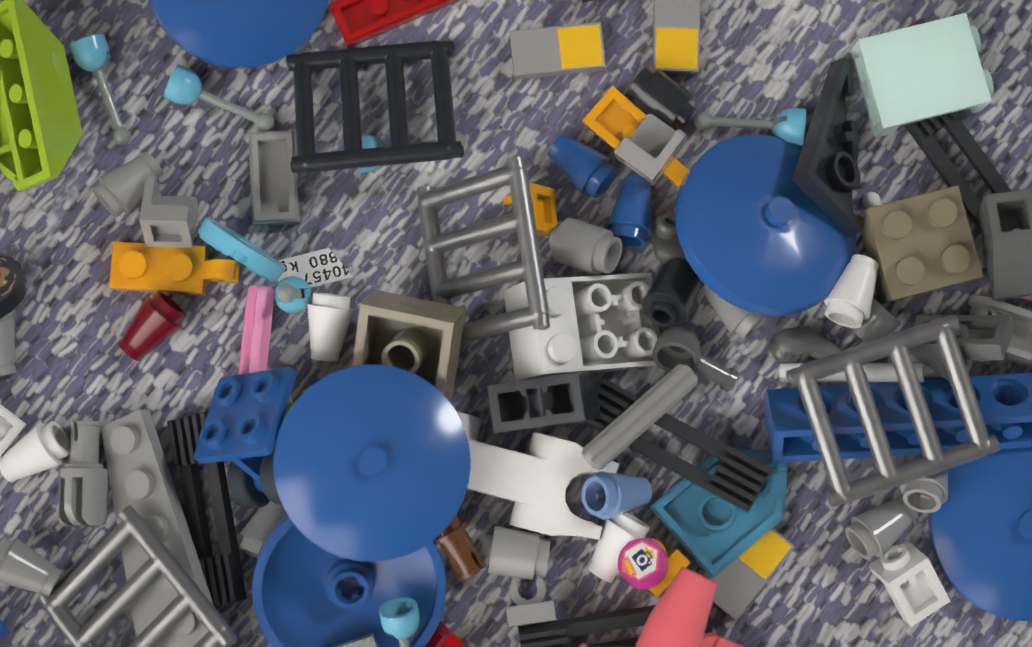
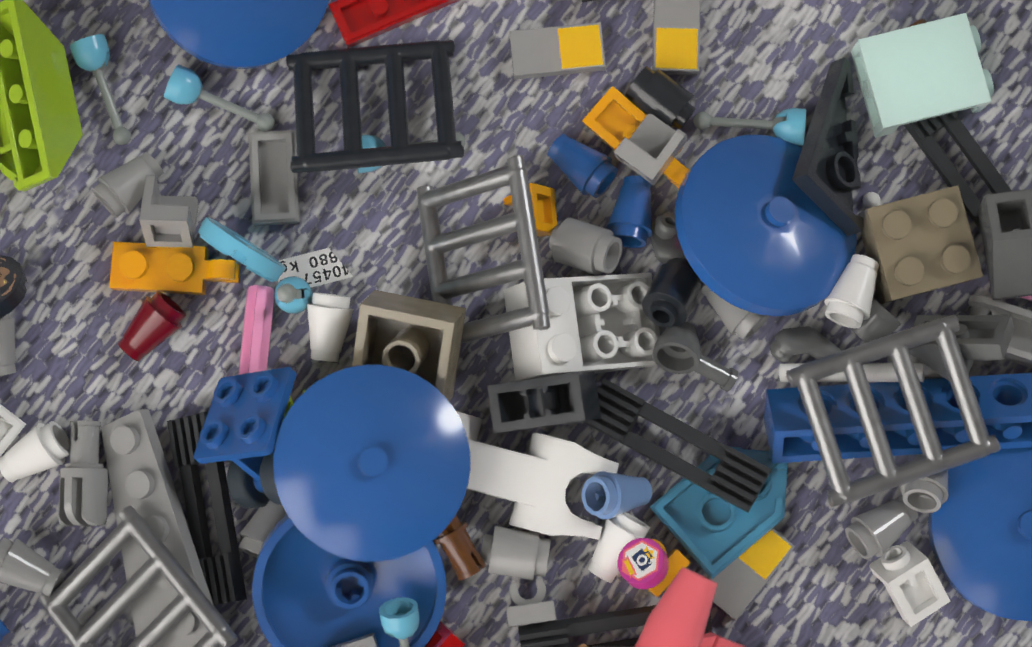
(639, 416): light grey axle -> none

